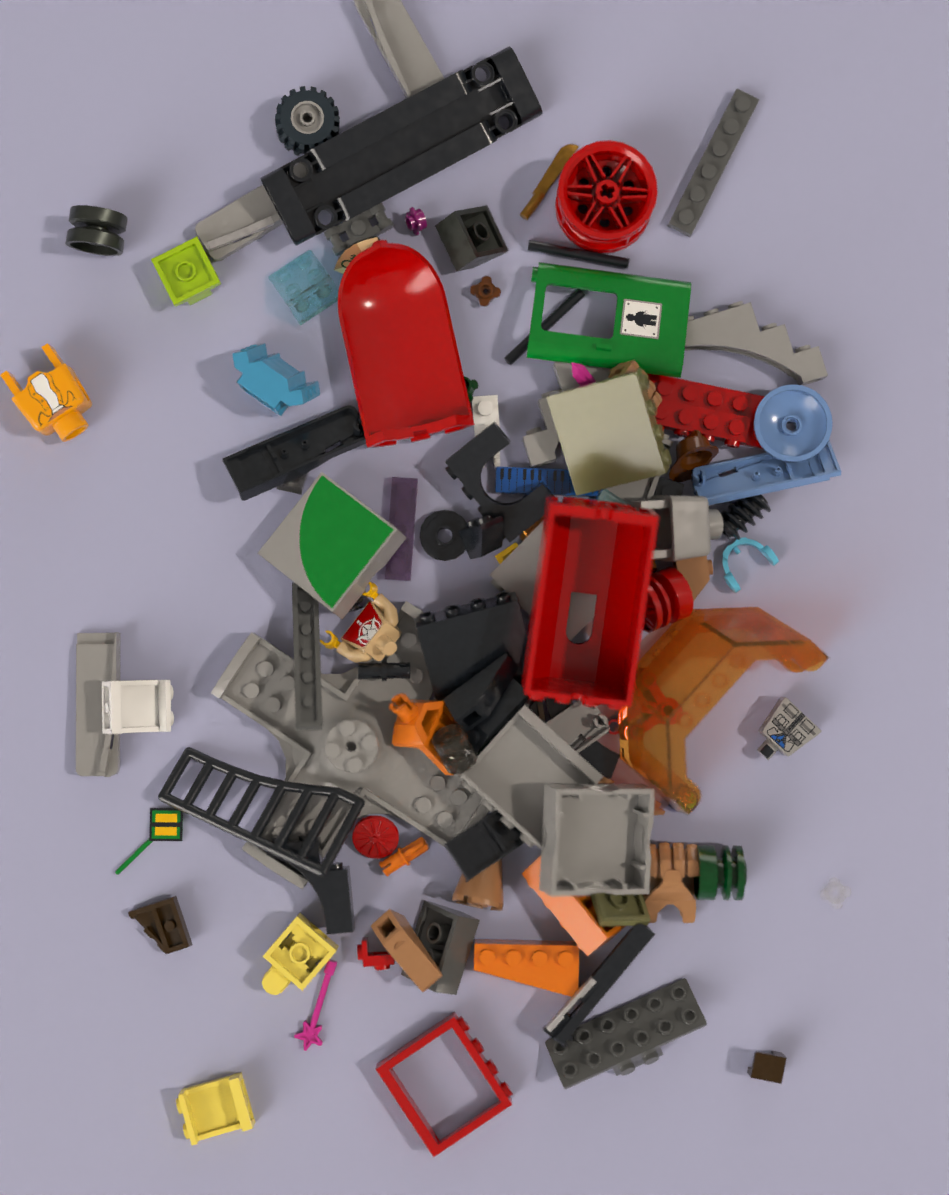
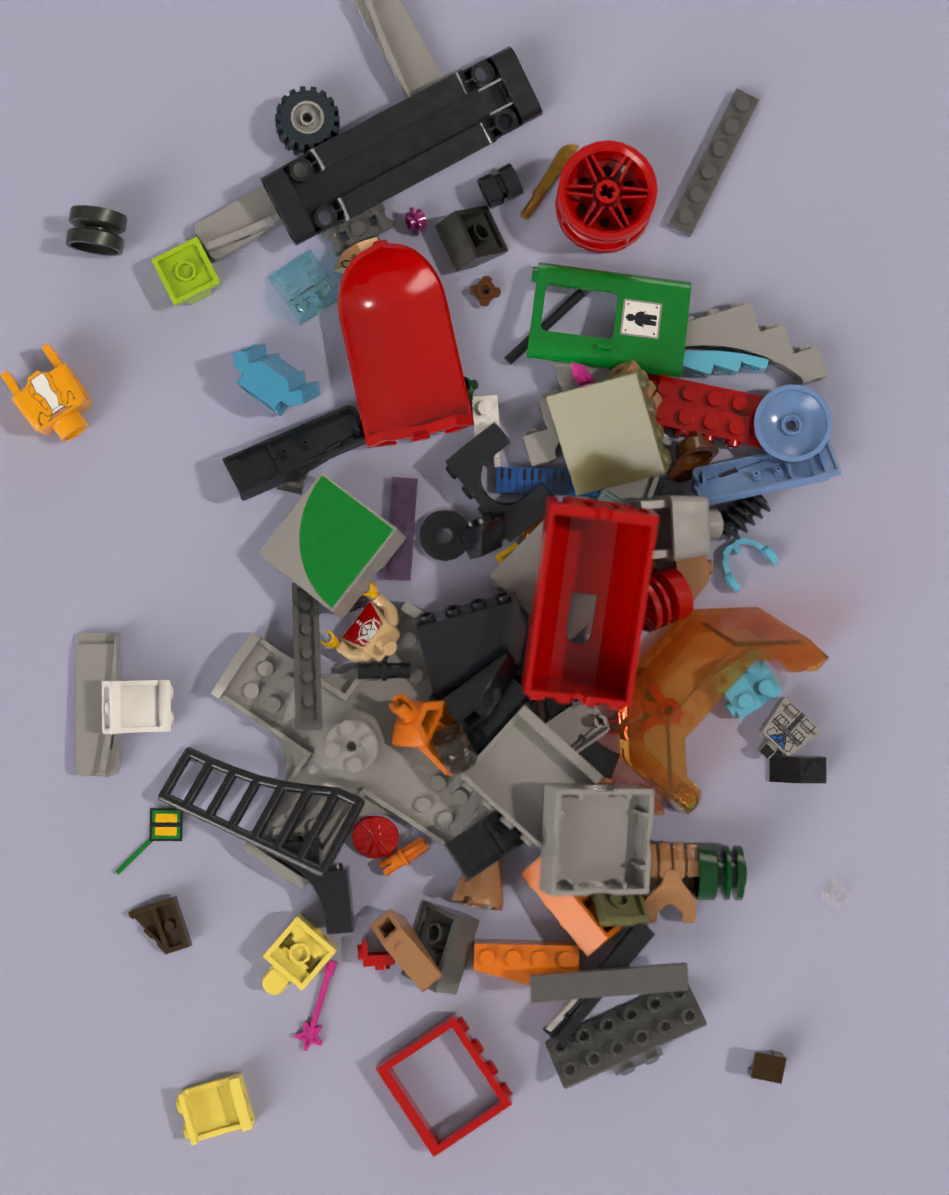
(499, 186): none -> black wheel
(578, 254): black bar -> none
(608, 982): none -> dark grey tile
(703, 362): none -> medium azure slope
(751, 690): none -> medium azure plate
(797, 769): none -> black slope

